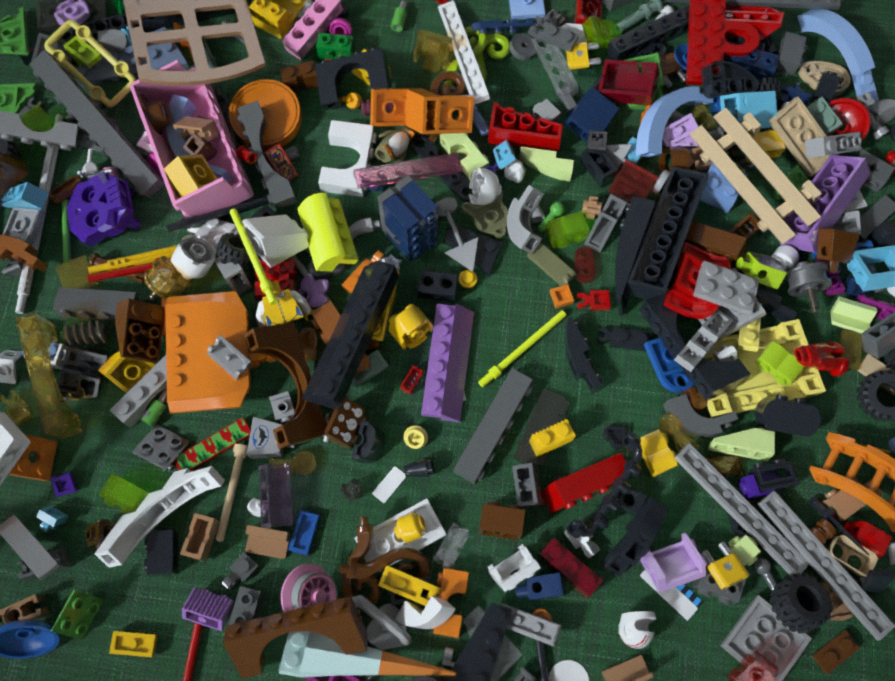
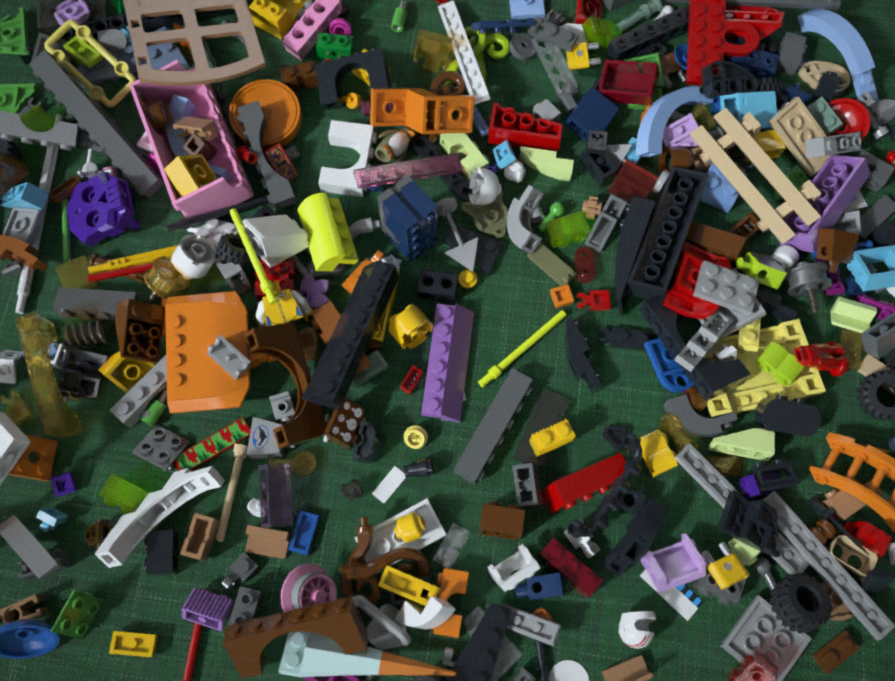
(751, 523): none -> black slope

